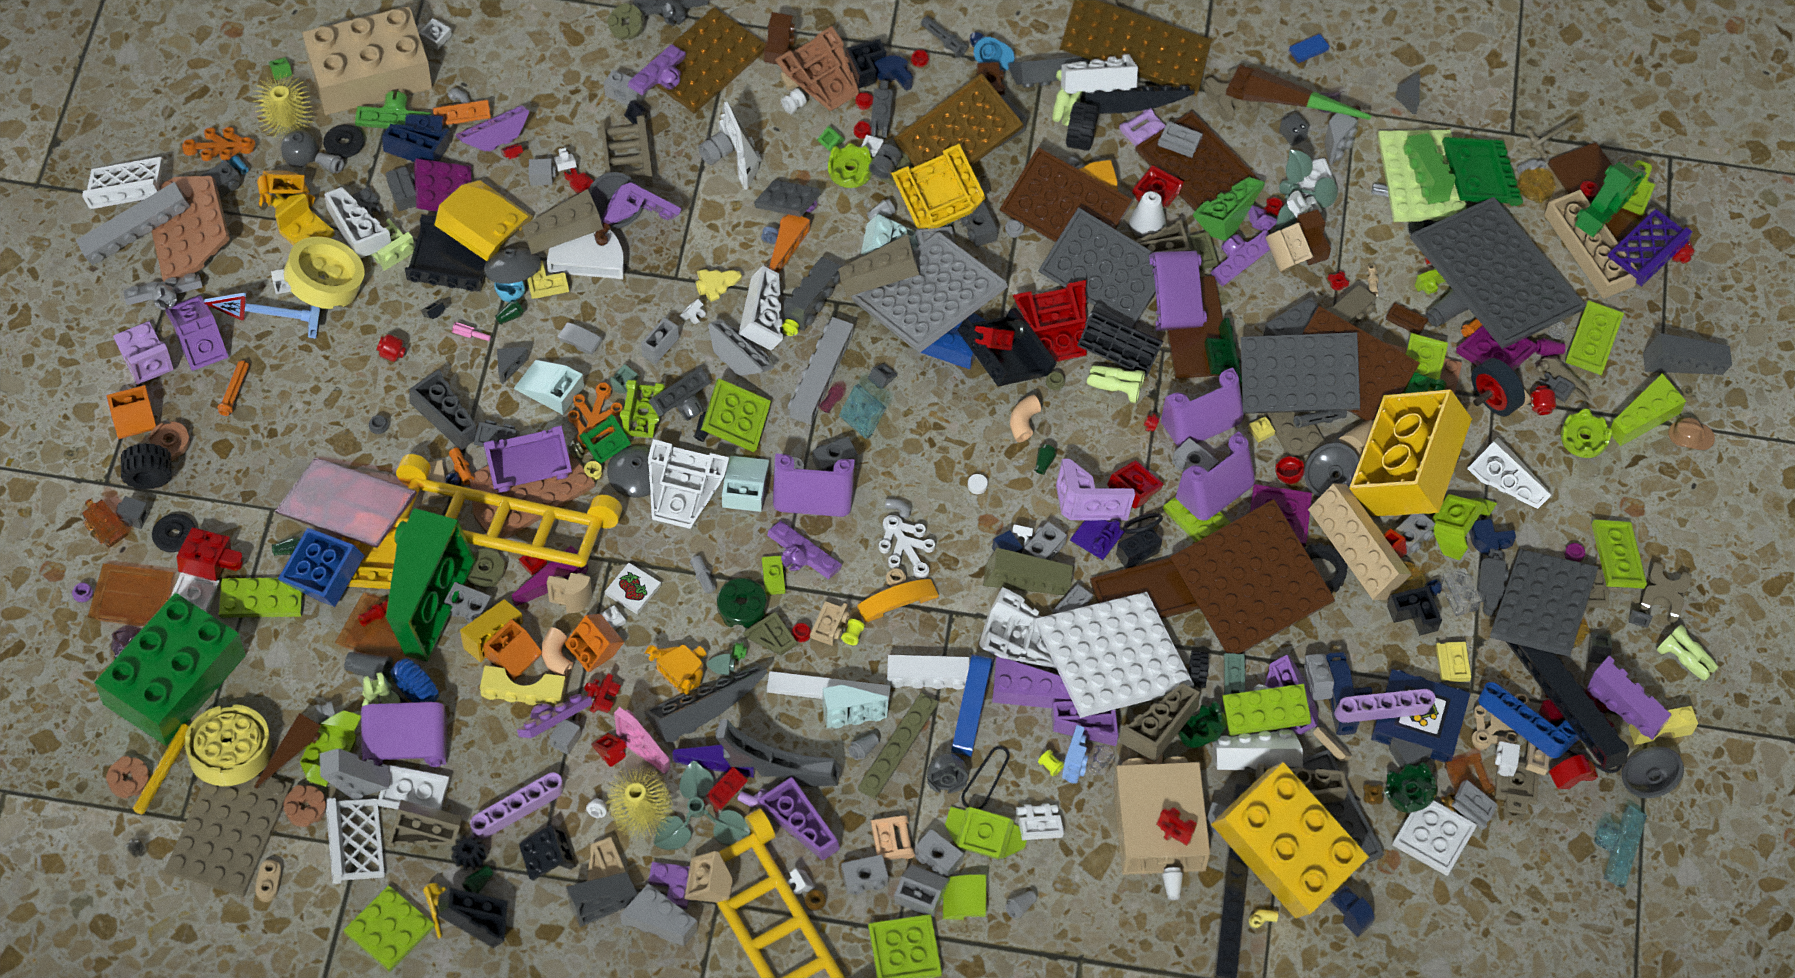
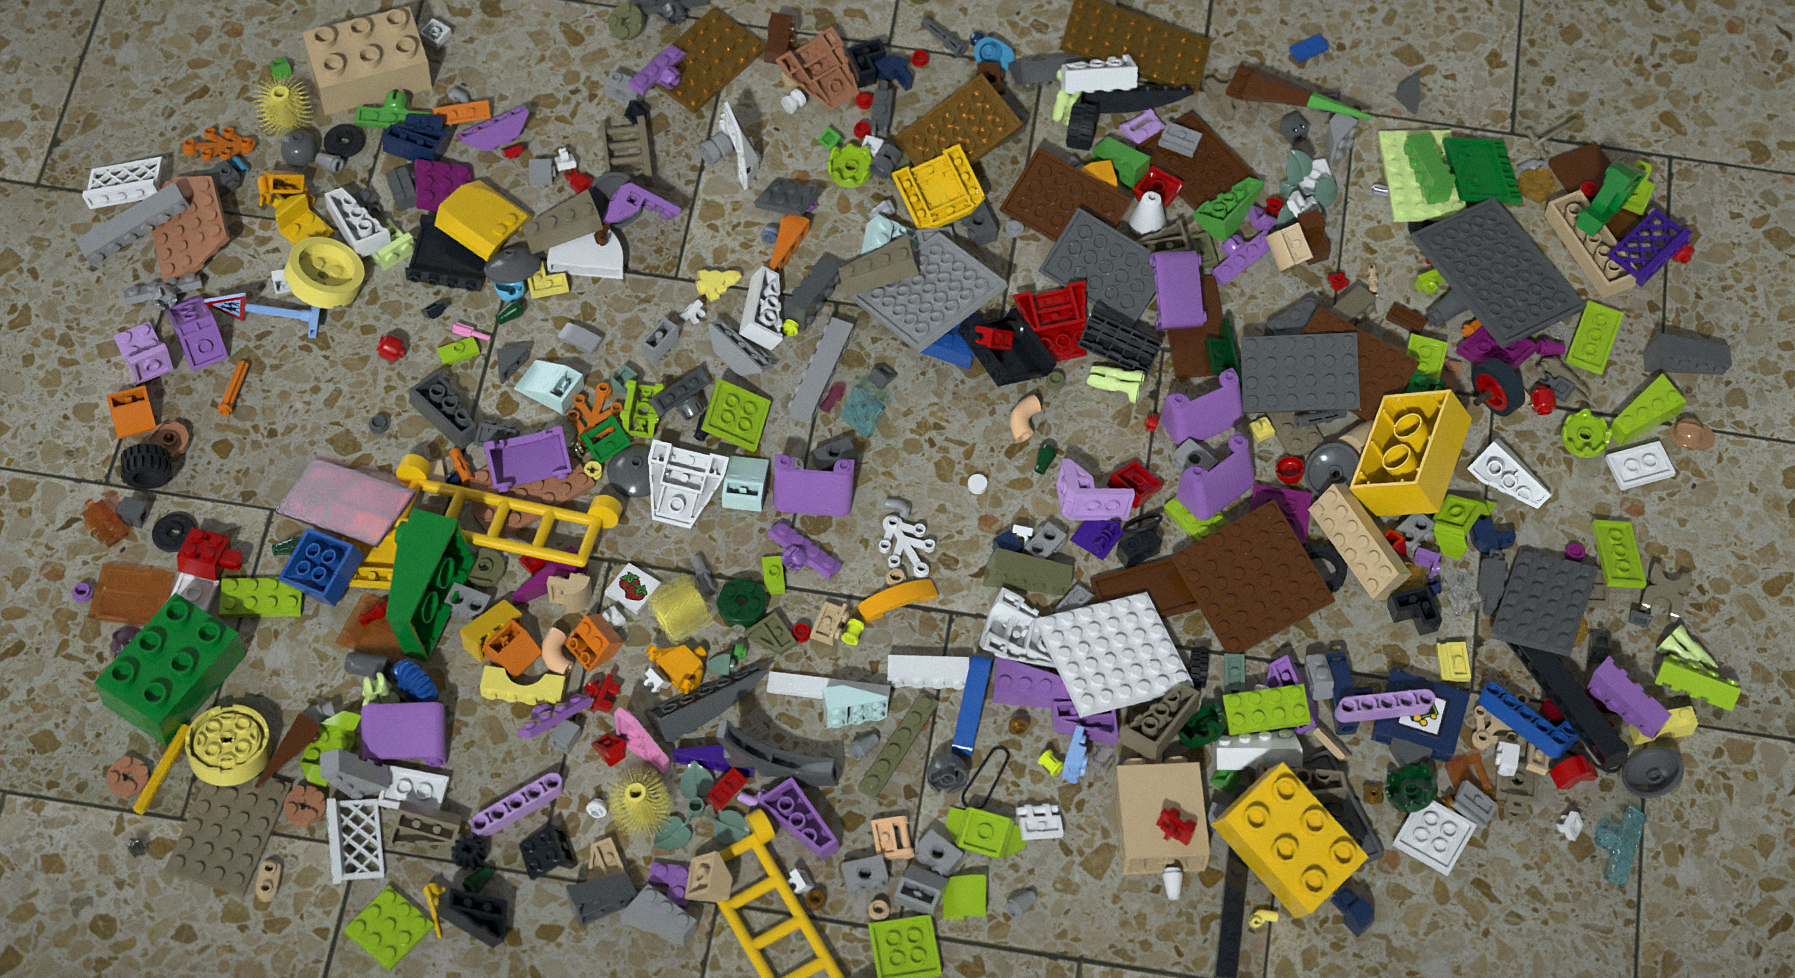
(458, 351): none -> lime plate
(658, 678): none -> white tile
(679, 609): none -> light yellow piece
(878, 904): none -> tan plate
(1018, 725): none -> pearl gold plate
(1127, 162): none -> bright green wedge
(1226, 779): none -> bright green slope
(1428, 559): none -> medium lavender bracket
(1571, 826): none -> white tile
(1640, 465): none -> white plate
(1698, 682): none -> lime wedge

